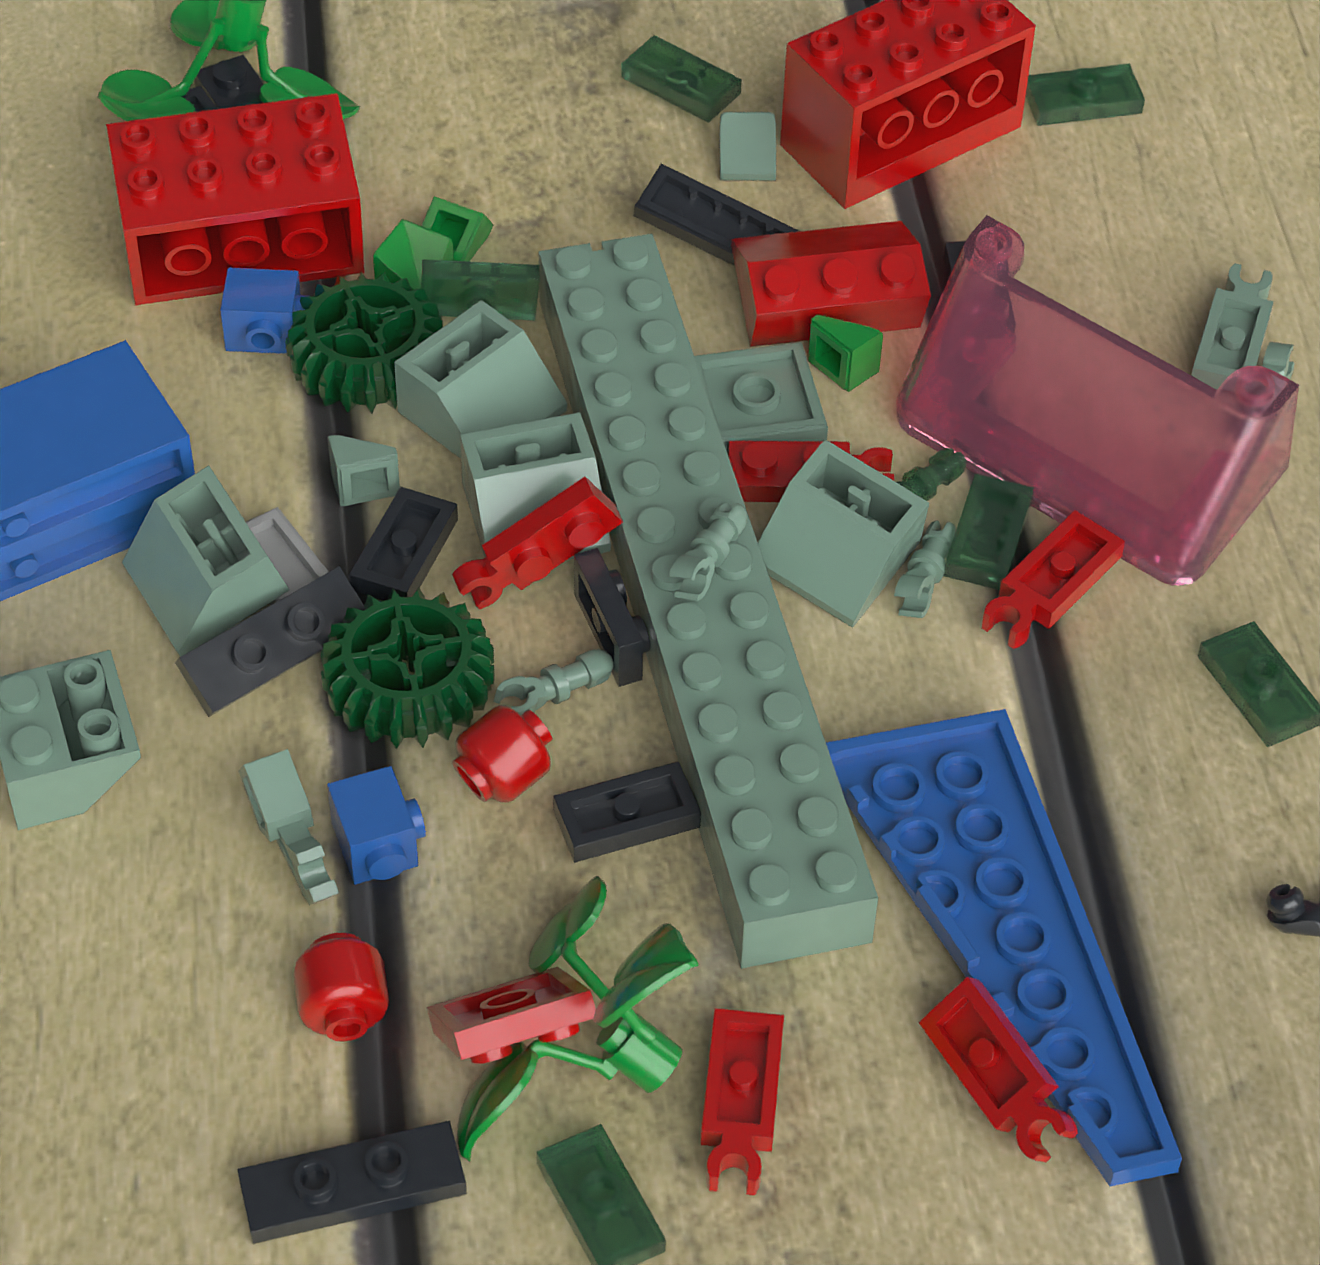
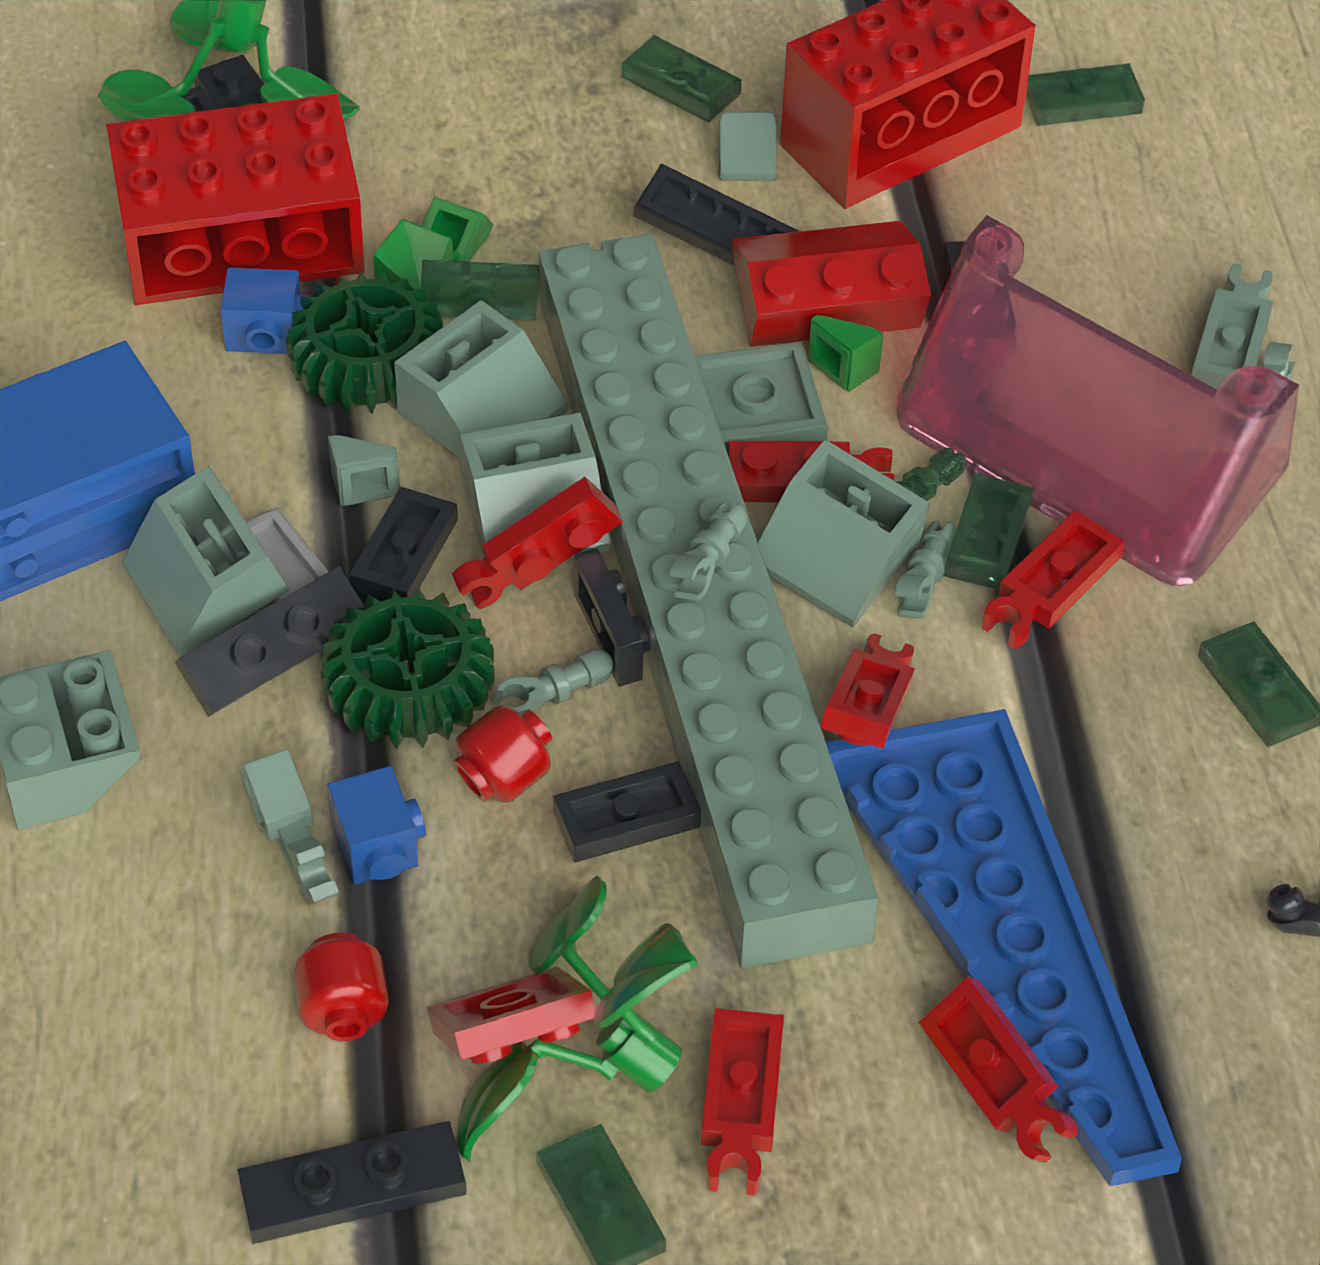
(869, 694): none -> red plate

